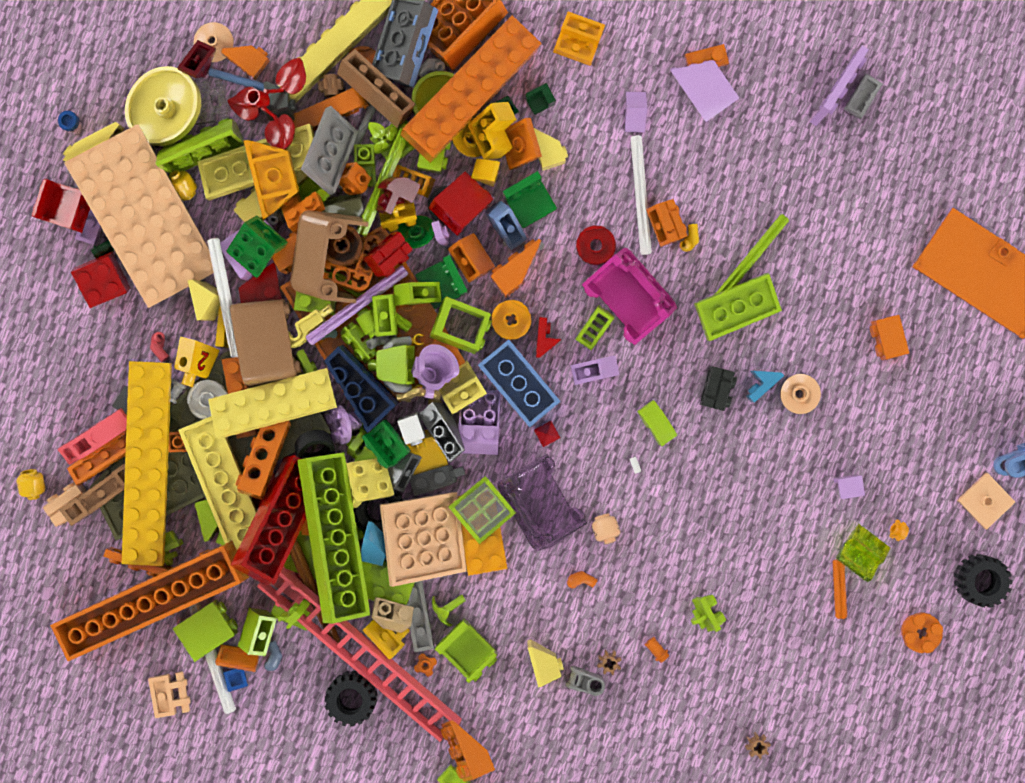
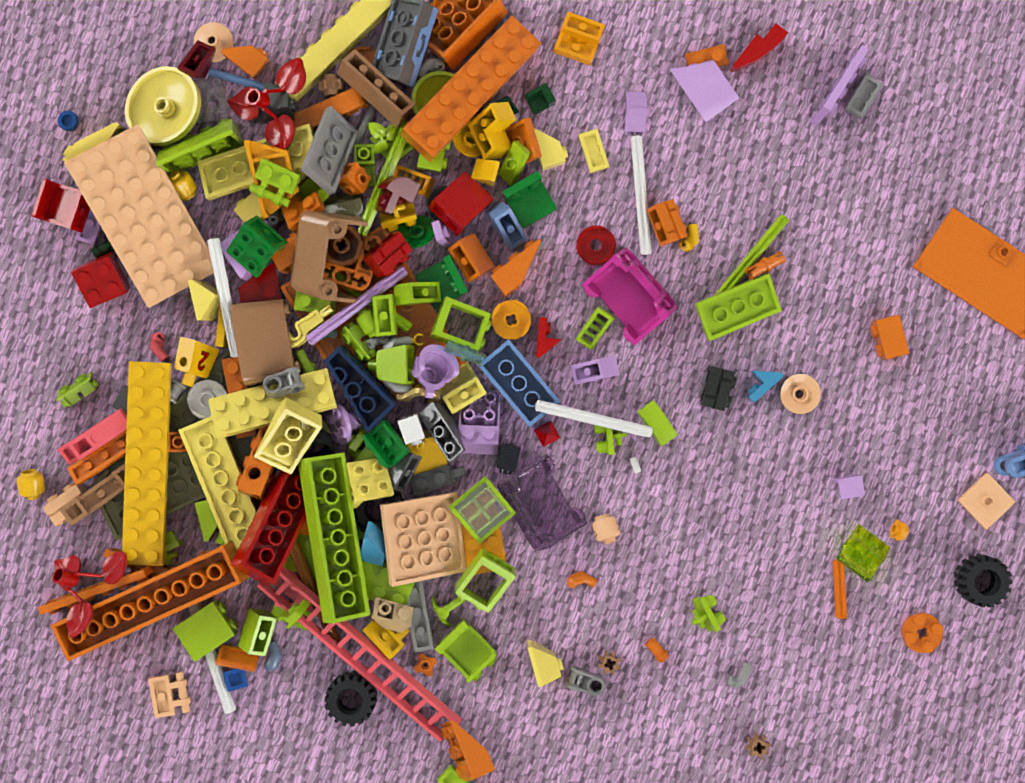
(67, 575): none -> red plant
(82, 384): none -> lime hinge
(88, 593): none -> orange plate
(278, 177): none -> lime plate
(284, 382): none -> light grey piece
(289, 436): none -> light yellow slope
(465, 353): none -> clear light blue pin
(493, 563): none -> lime window
(508, 458): none -> black brick
(514, 162): none -> lime plate
(592, 418): none -> white axle
(593, 151): none -> light yellow plate
(608, 445): none -> lime hips
(742, 678): none -> light grey arm
(759, 48): none -> red slope
(765, 265): none -> orange pin

